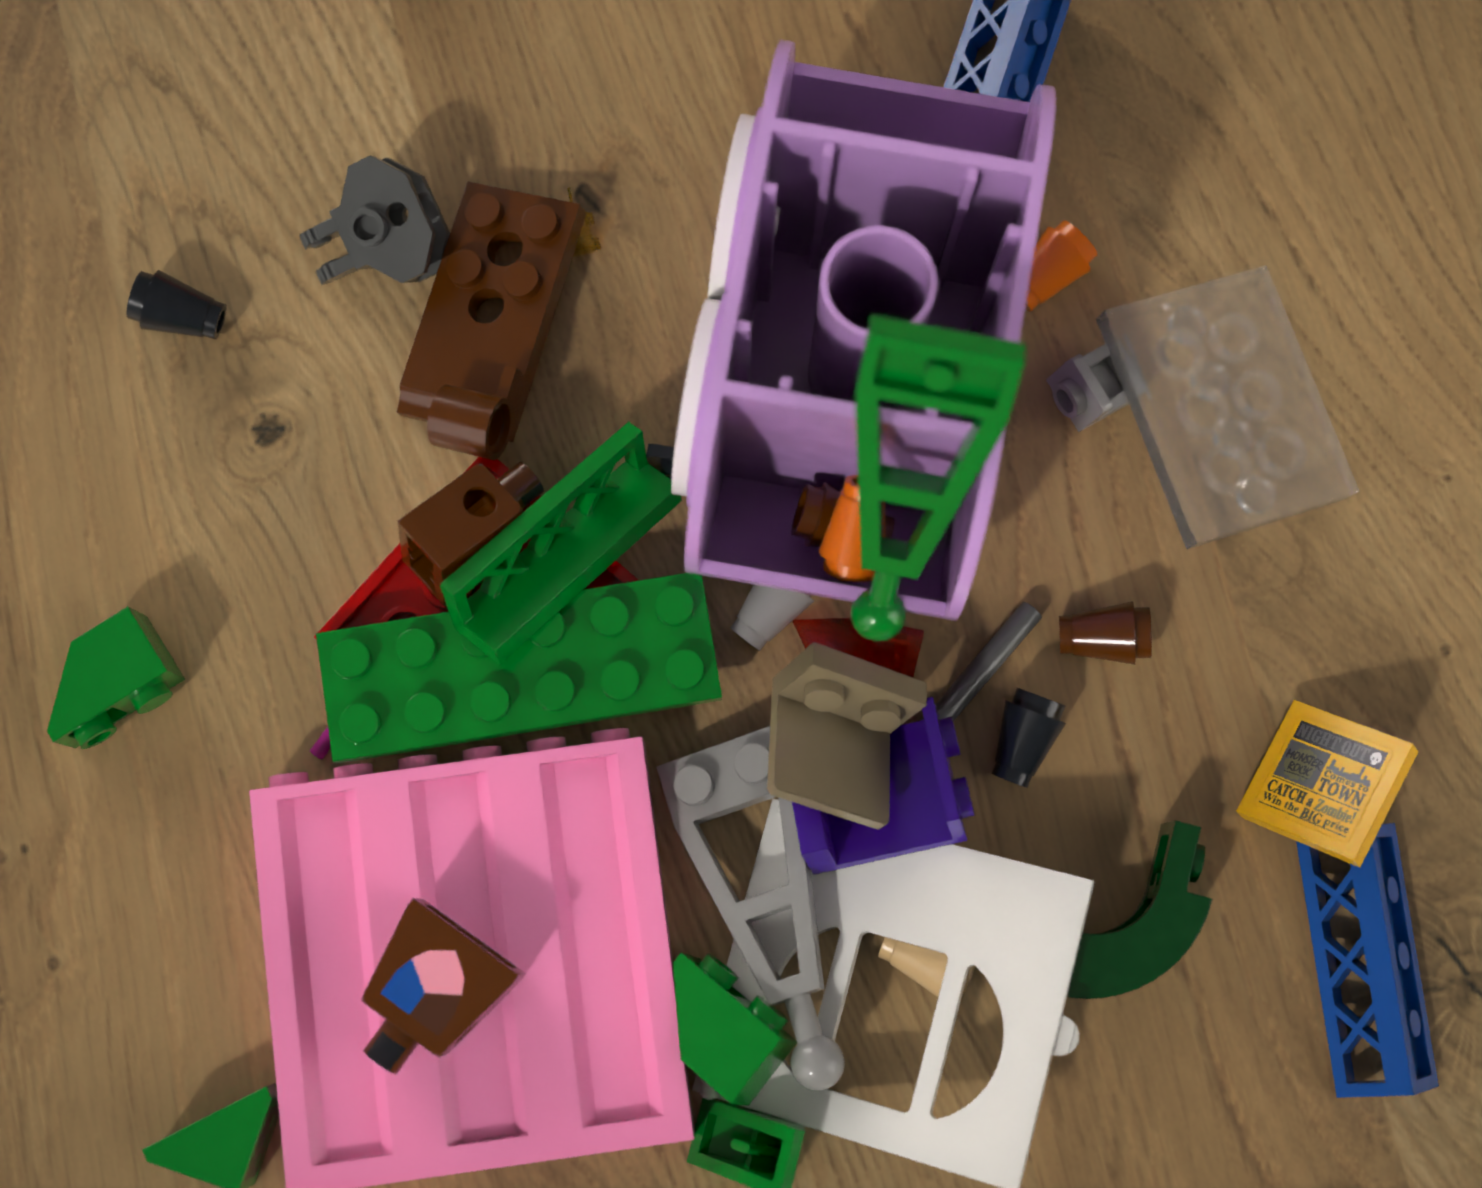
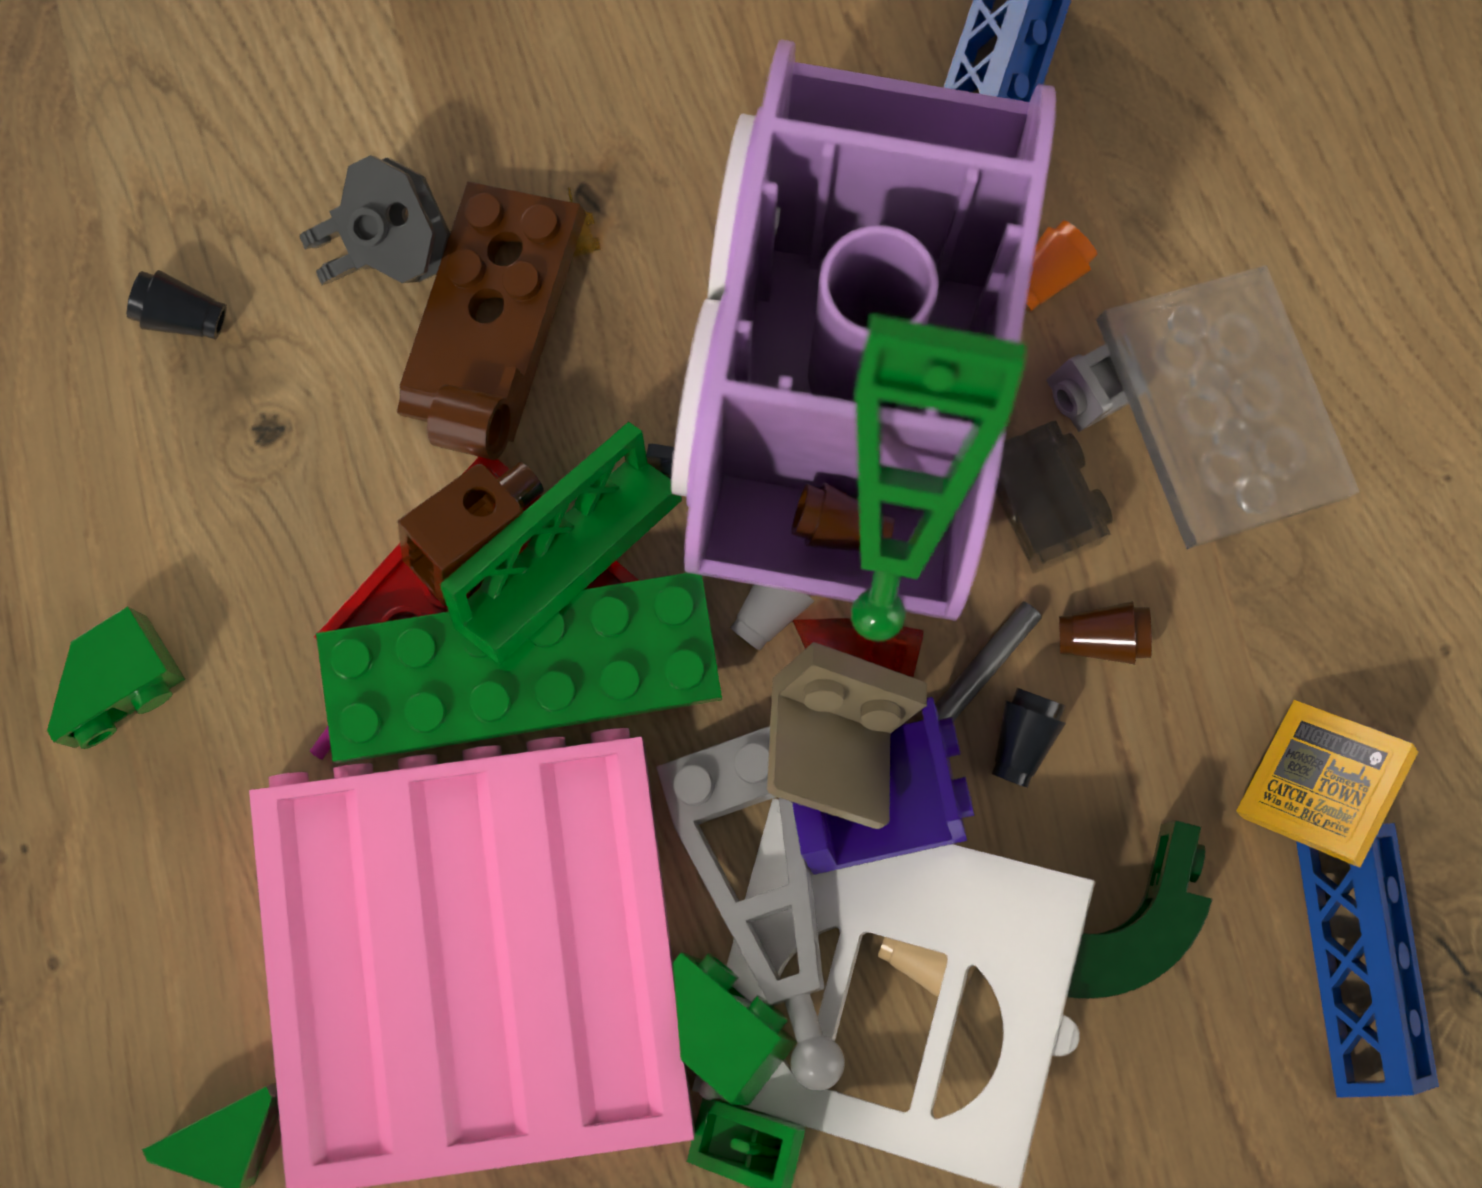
(433, 986): reddish brown torso -> none
(842, 538): orange cone -> none
(1049, 497): none -> clear smoke brick

